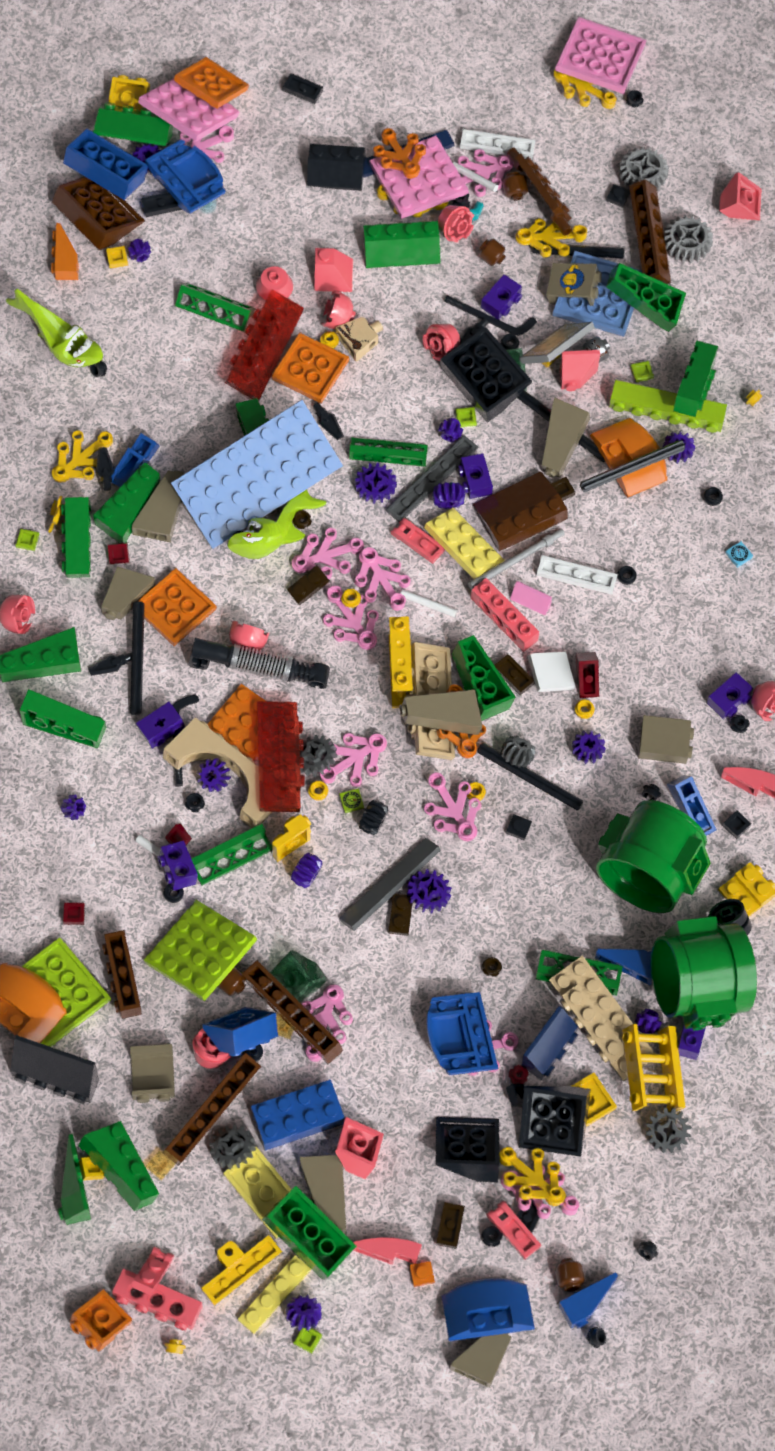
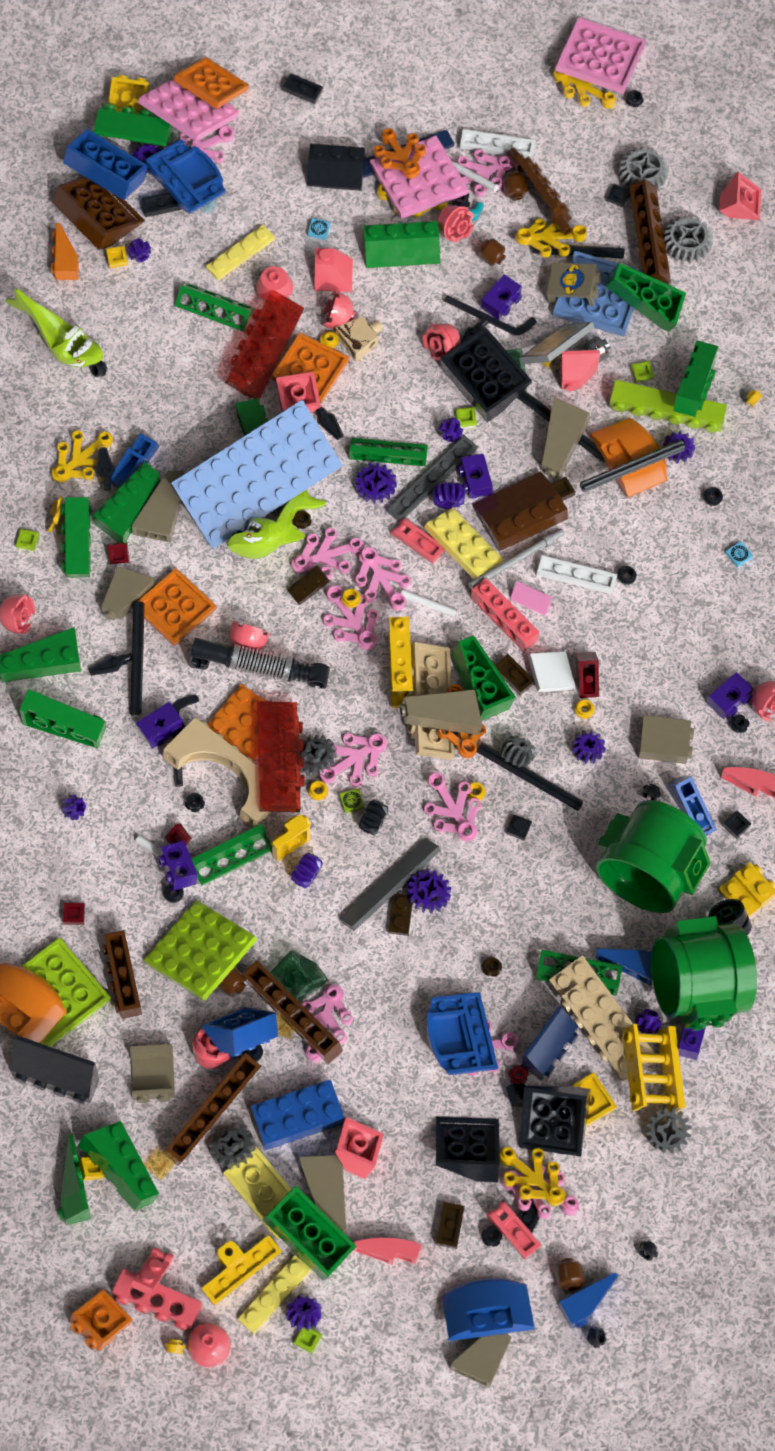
(209, 1345): none -> coral cylinder
(218, 769): dark purple gear -> none
(240, 252): none -> light yellow plate
(296, 388): none -> coral slope
(319, 229): none -> medium azure tile
(422, 1274): orange plate -> none
(510, 338): black plate -> none

